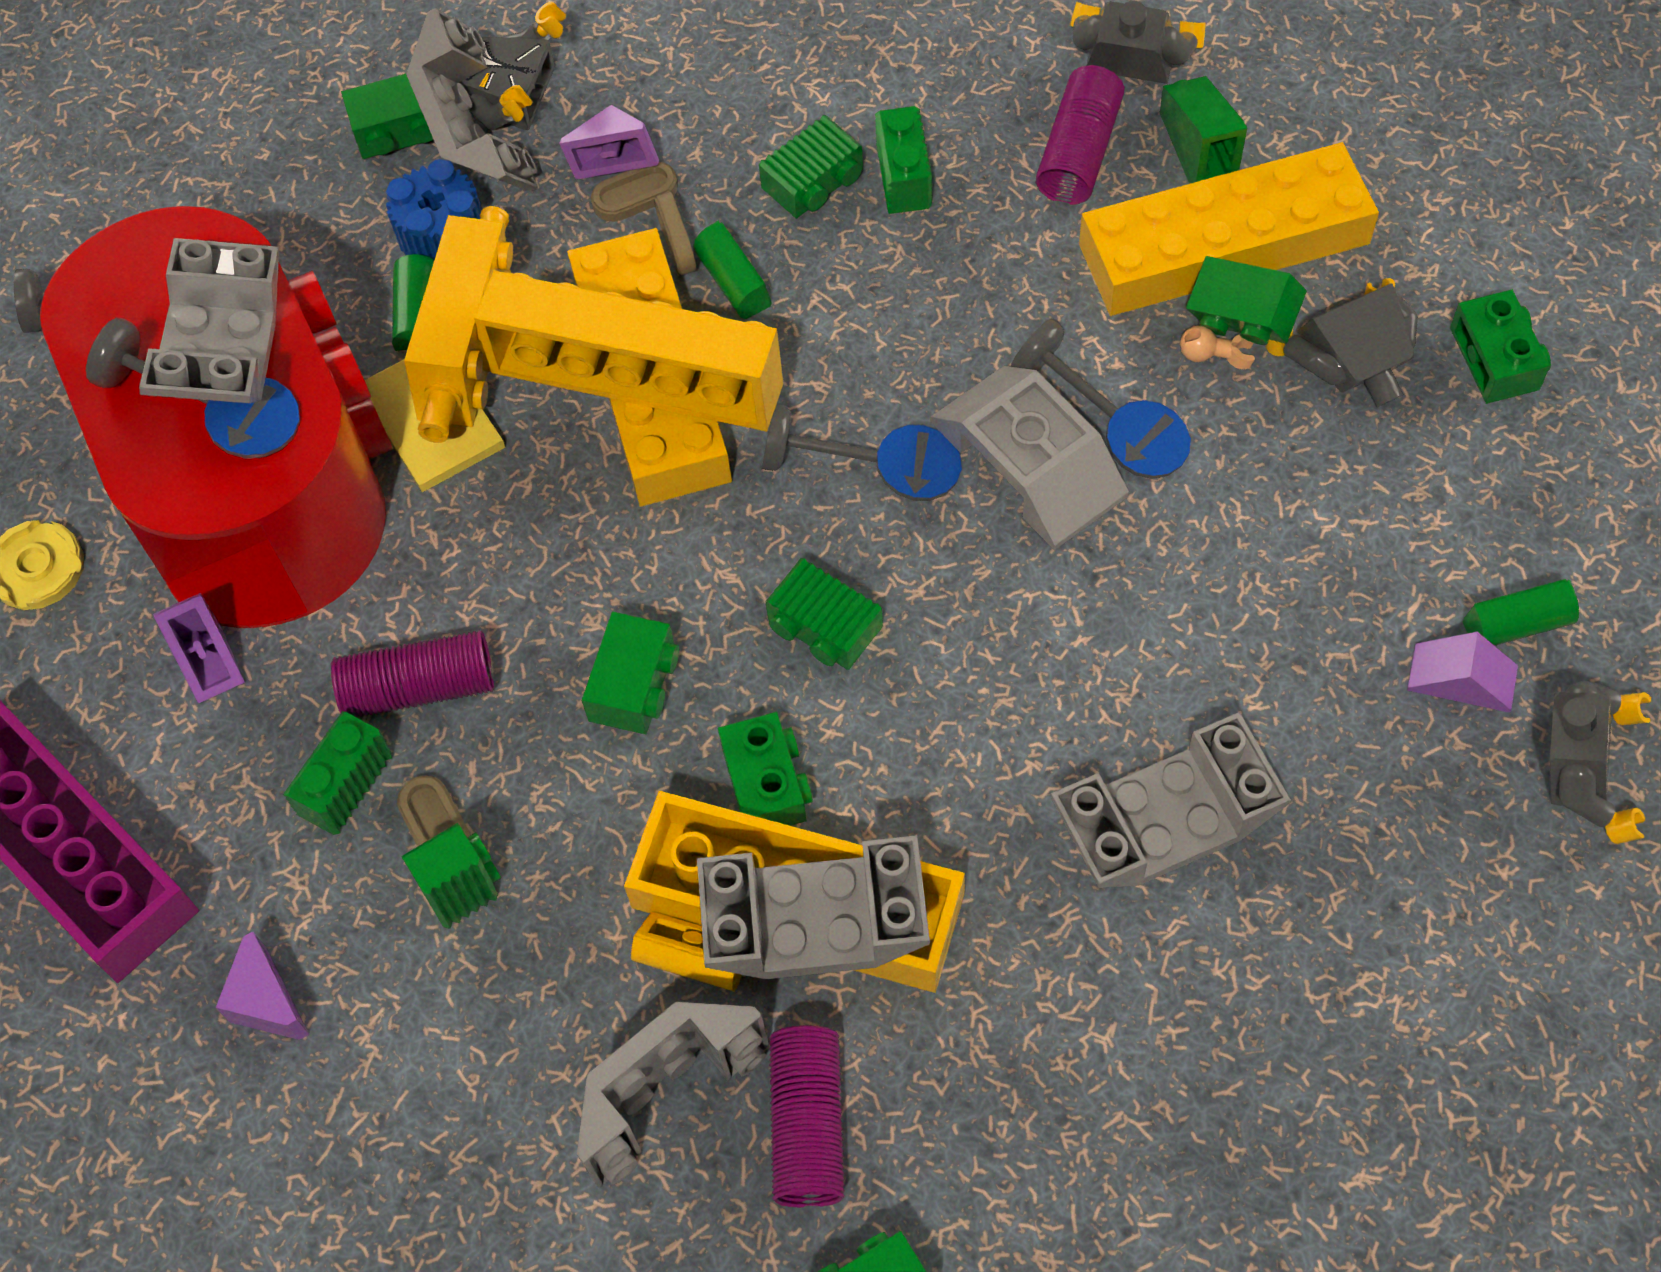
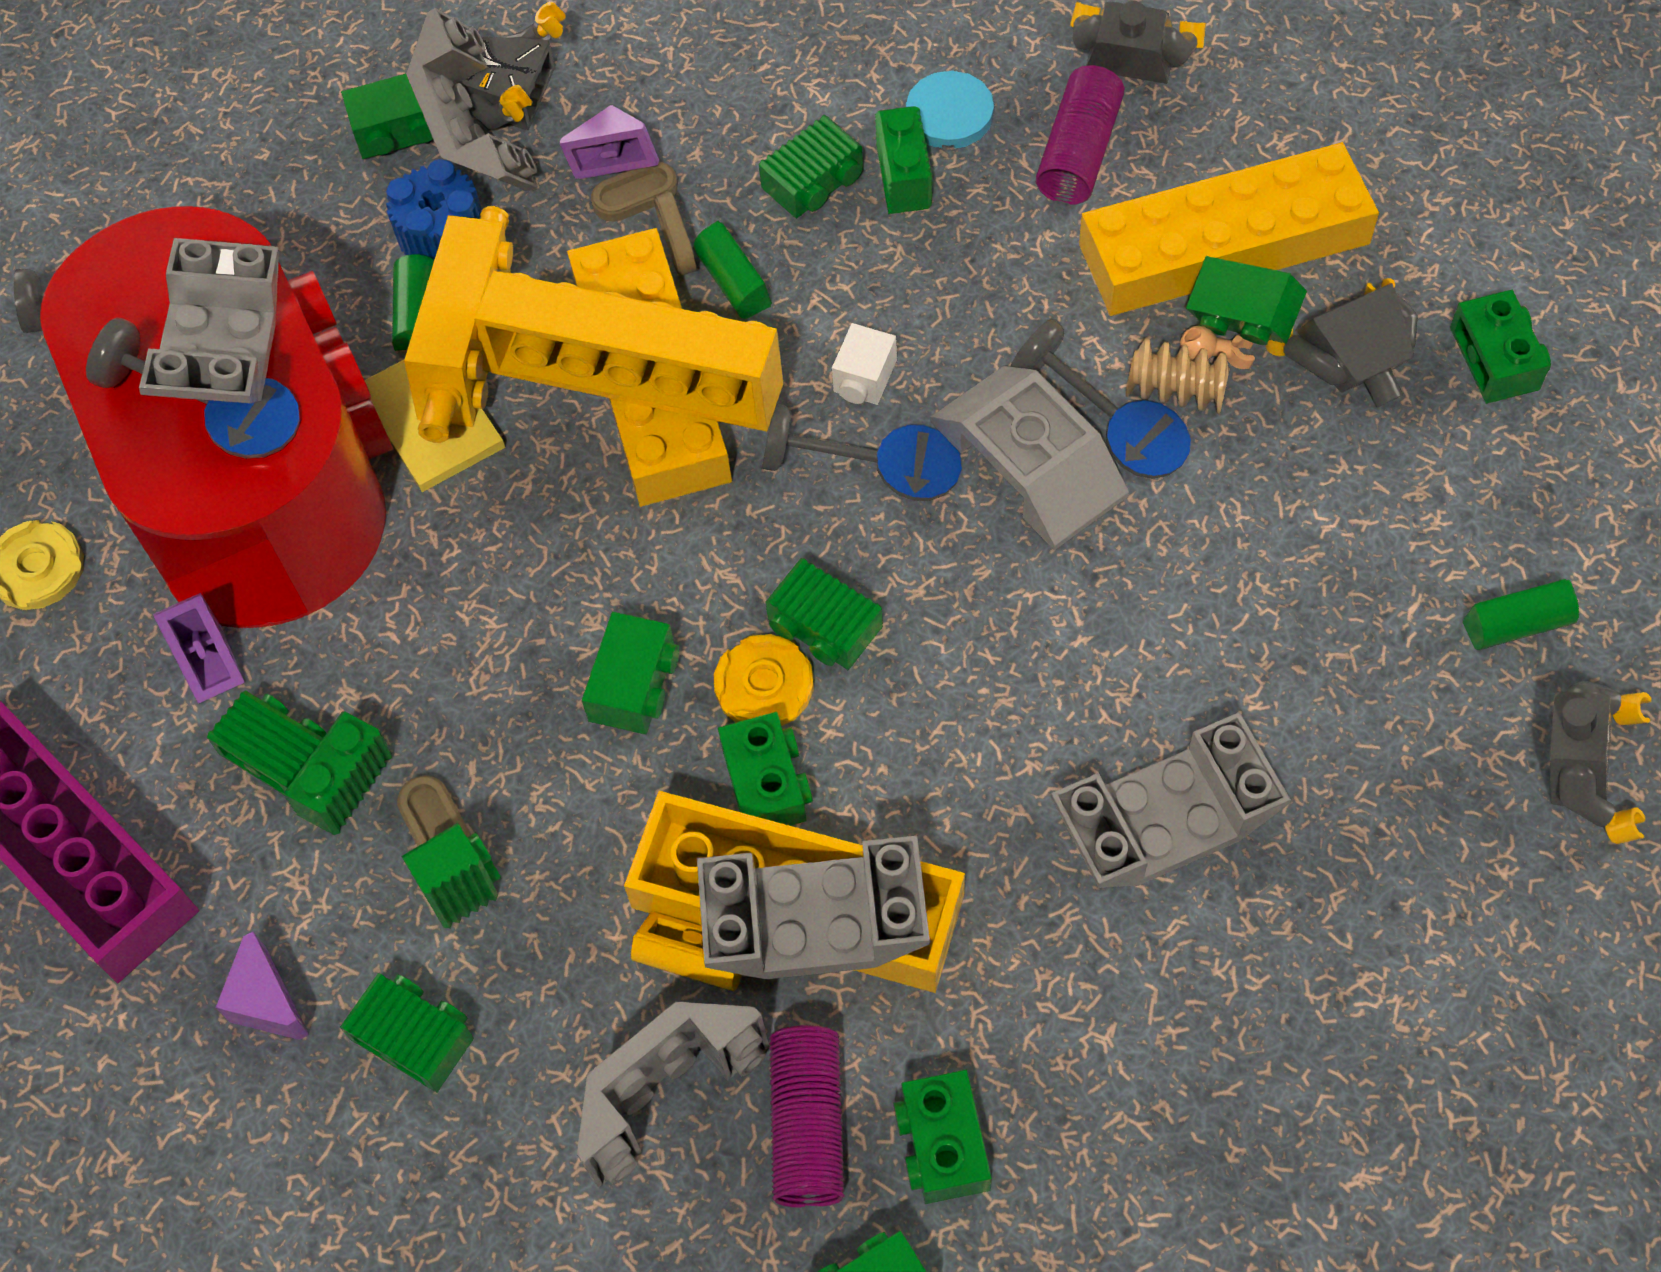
(265, 740): none -> green brick
(408, 1030): none -> green brick
(426, 669): magenta piece -> none
(763, 692): none -> yellow tile
(864, 364): none -> white brick
(944, 1136): none -> green brick
(952, 108): none -> medium azure tile
(1178, 375): none -> tan piece
(1202, 128): green slope -> none
(1465, 671): medium lavender slope -> none

